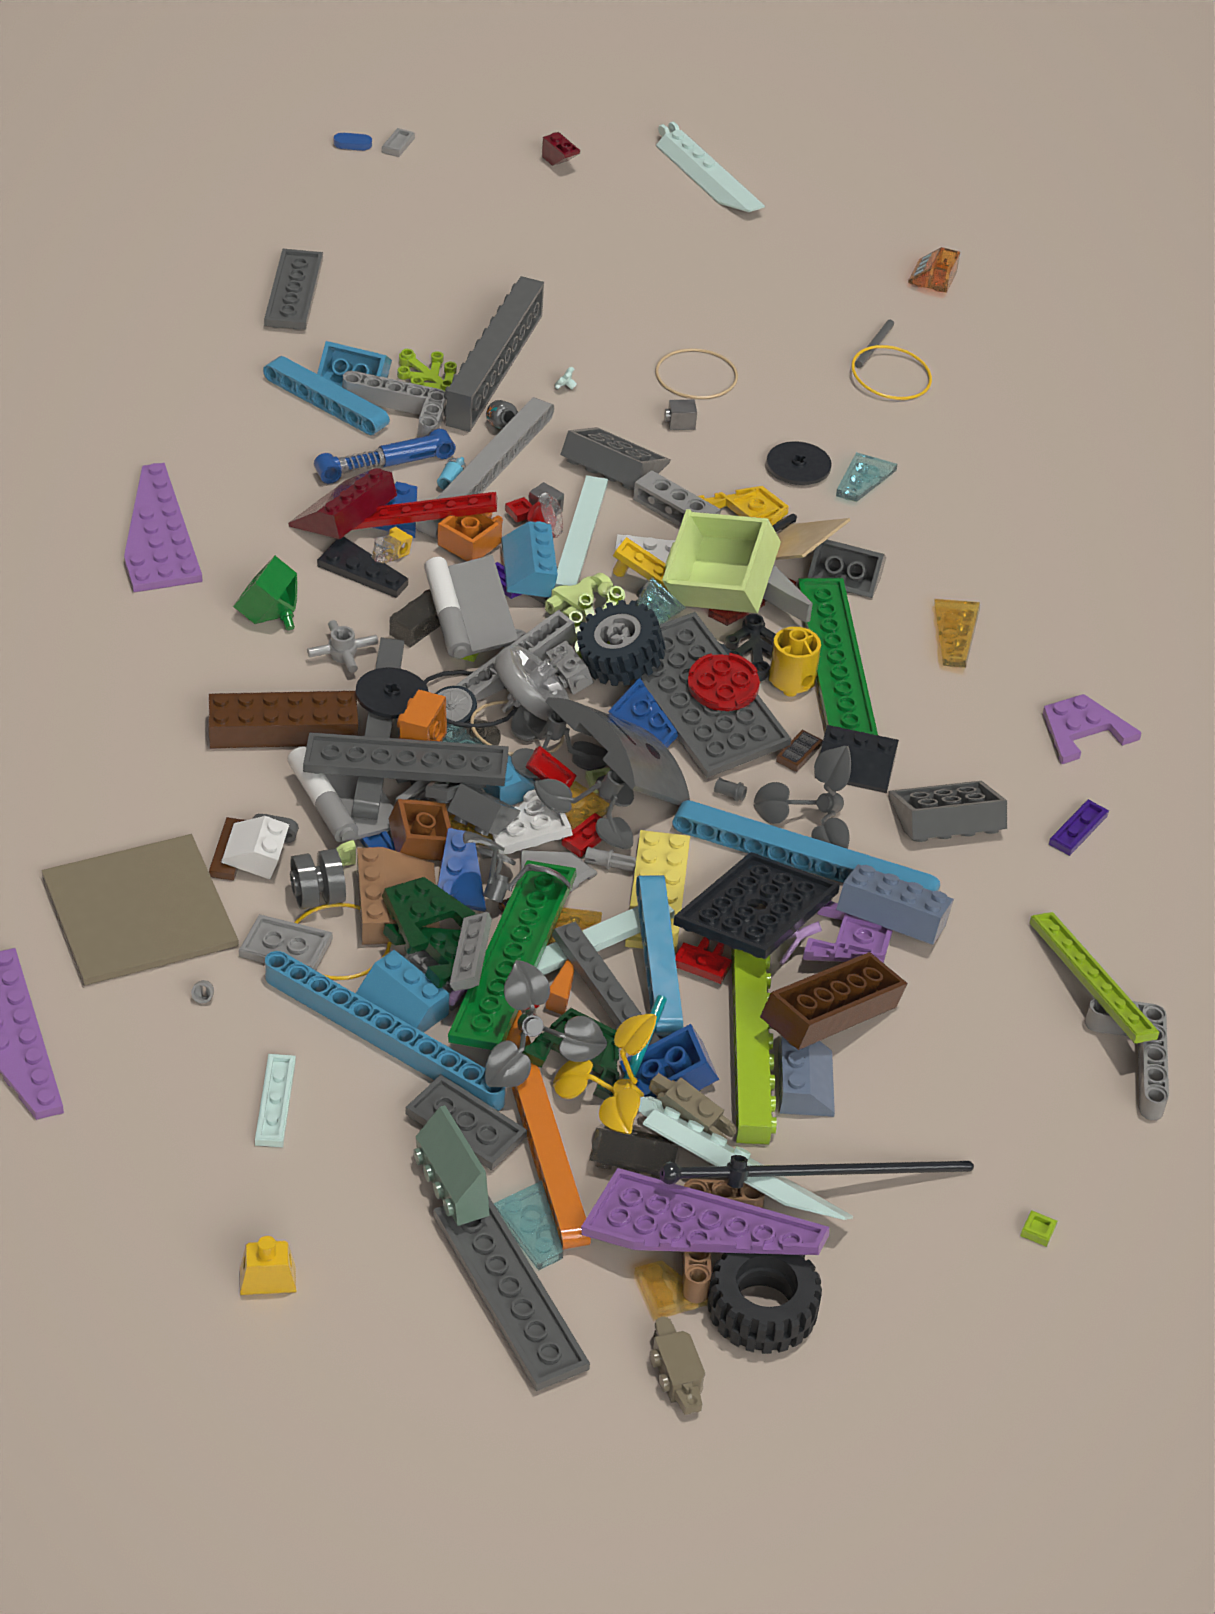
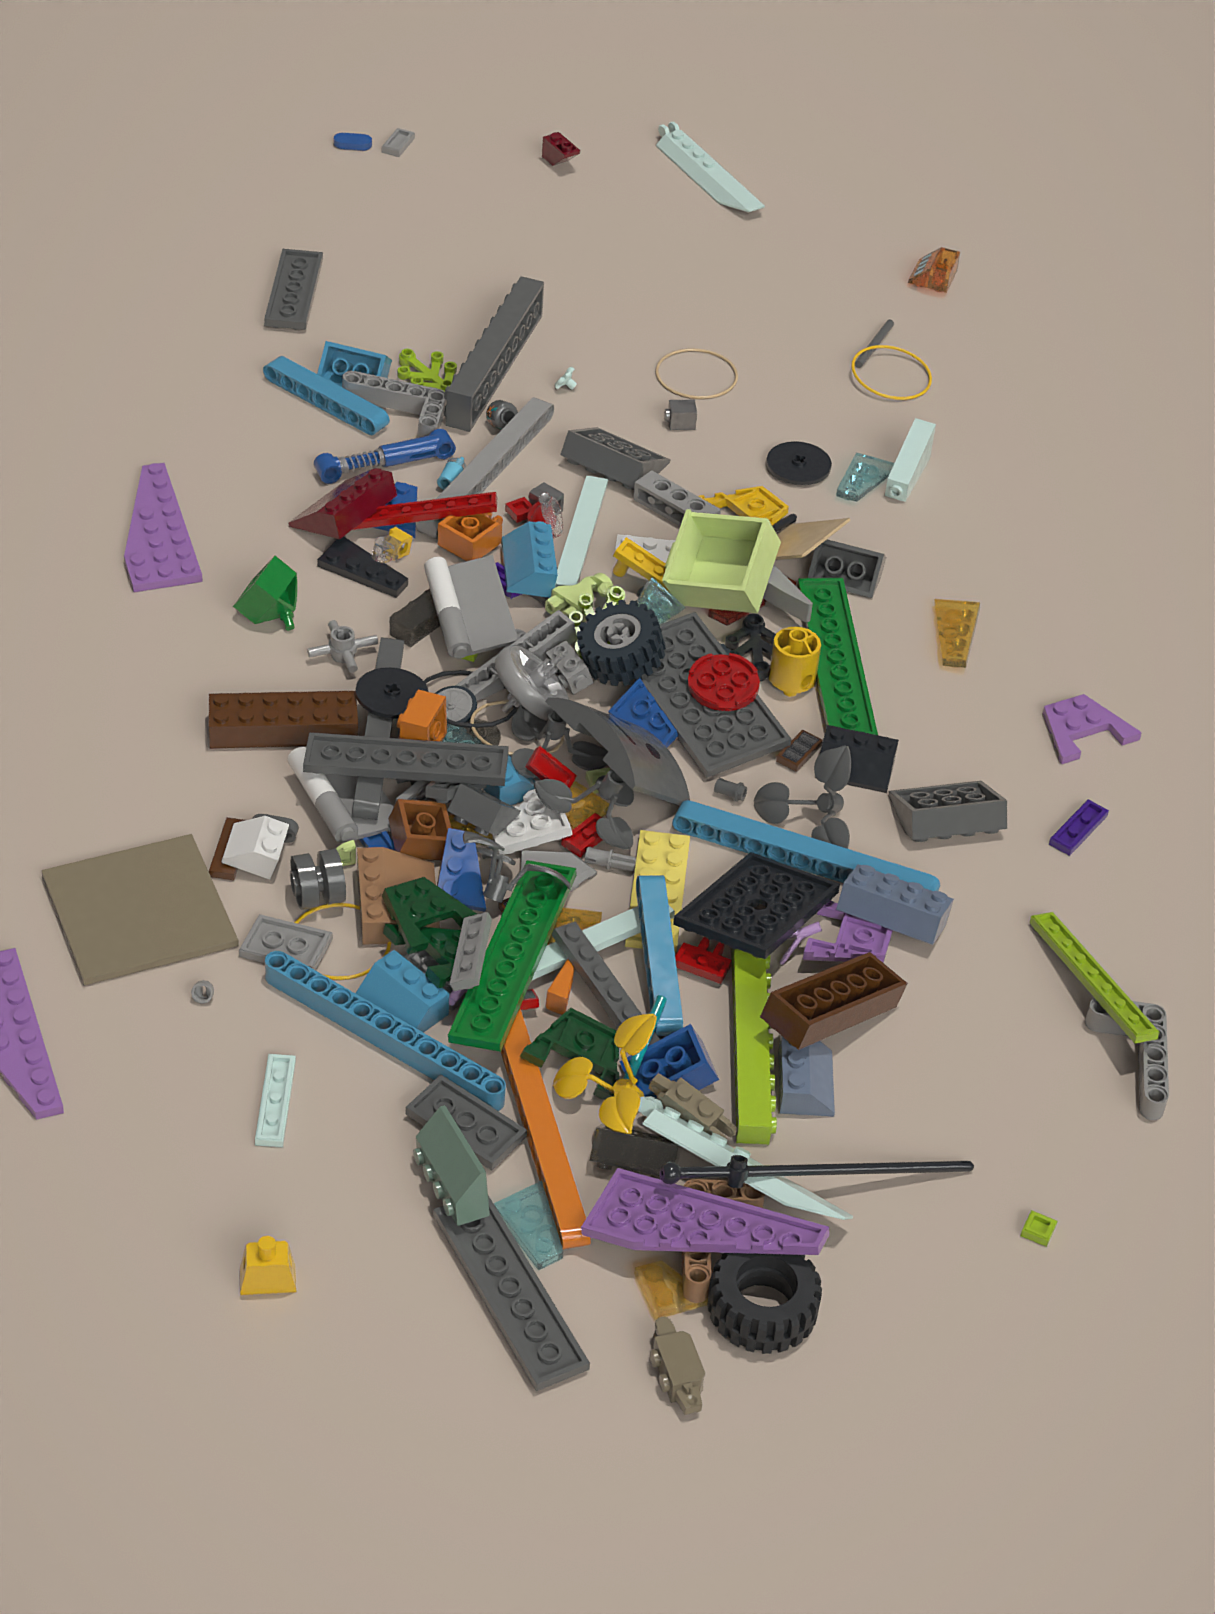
(524, 989): dark grey plant -> none
(911, 460): none -> light aqua slope

